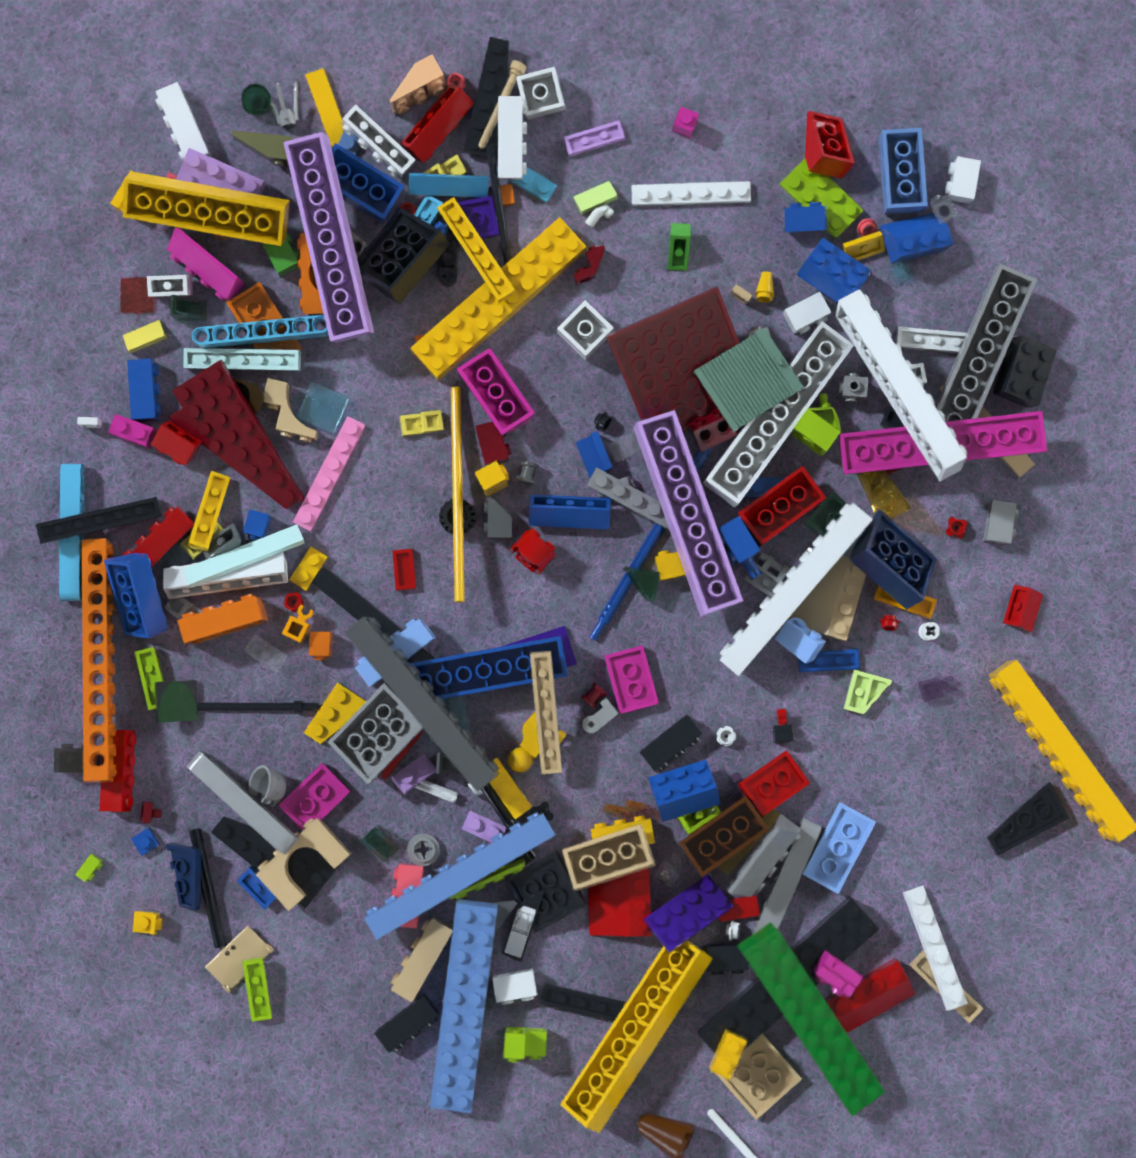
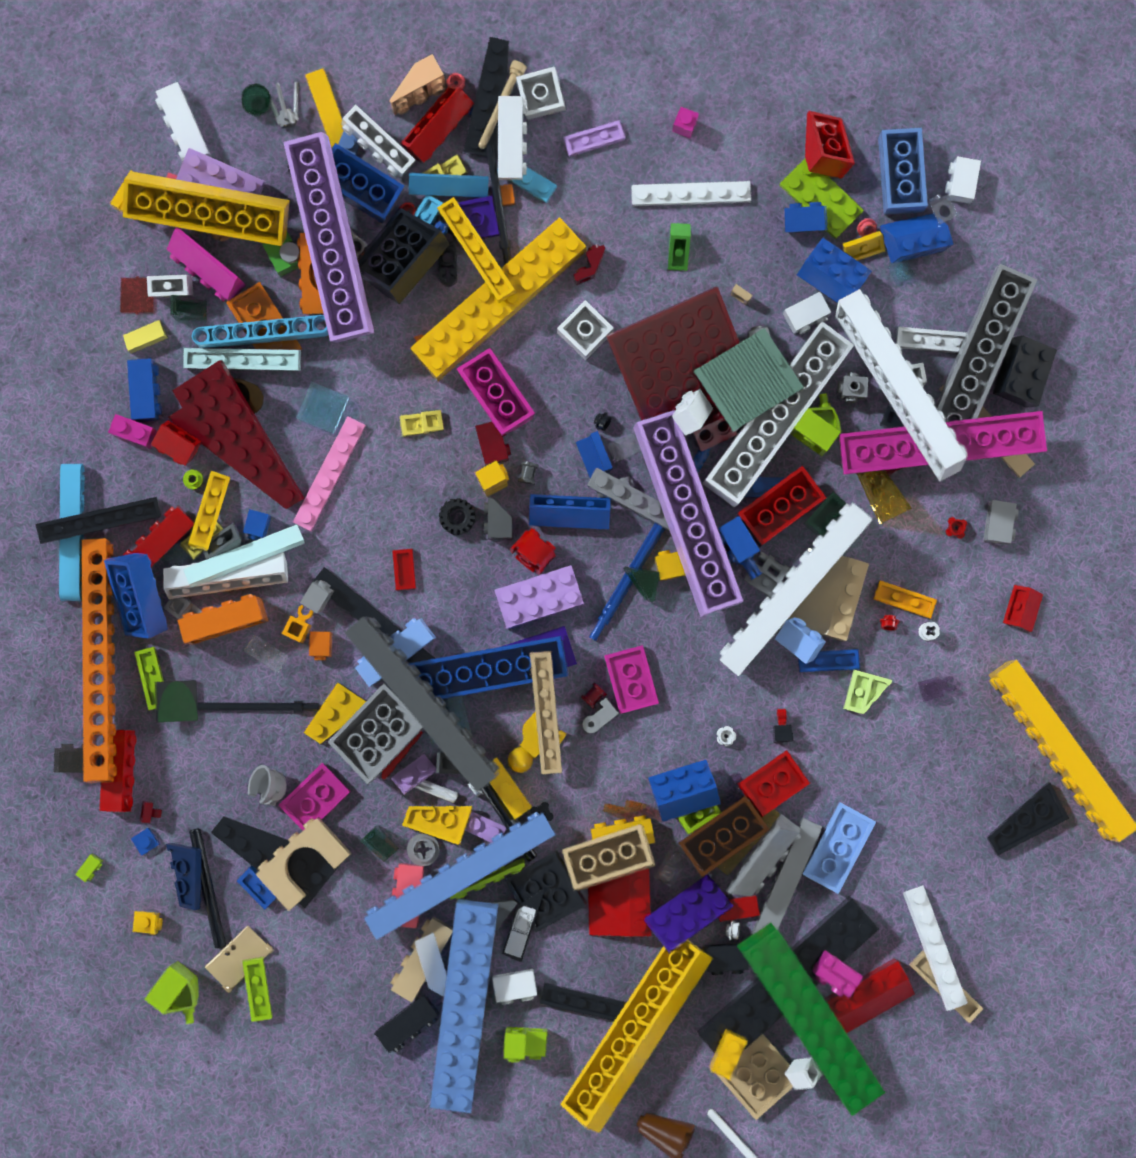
(89, 422): white tile -> none
(175, 992): none -> lime piece
(195, 485): none -> lime plate
(242, 802): light grey beam -> none
(266, 145): olive slope -> none
(277, 396): tan arch -> none
(288, 601): red plate -> none
(289, 252): none -> light grey tile
(308, 568): yellow plate -> none
(317, 596): none -> light grey brick
(432, 963): none -> white sticker
(439, 821): none -> yellow wing
(458, 539): yellow piece -> none
(539, 597): none -> lavender brick
(595, 197): yellowish green slope -> none
(597, 213): white arm -> none
(671, 743): black brick -> none
(692, 411): none -> white brick
(765, 288): yellow cone -> none
(803, 1073): none -> white brick
(894, 560): dark blue slope -> none

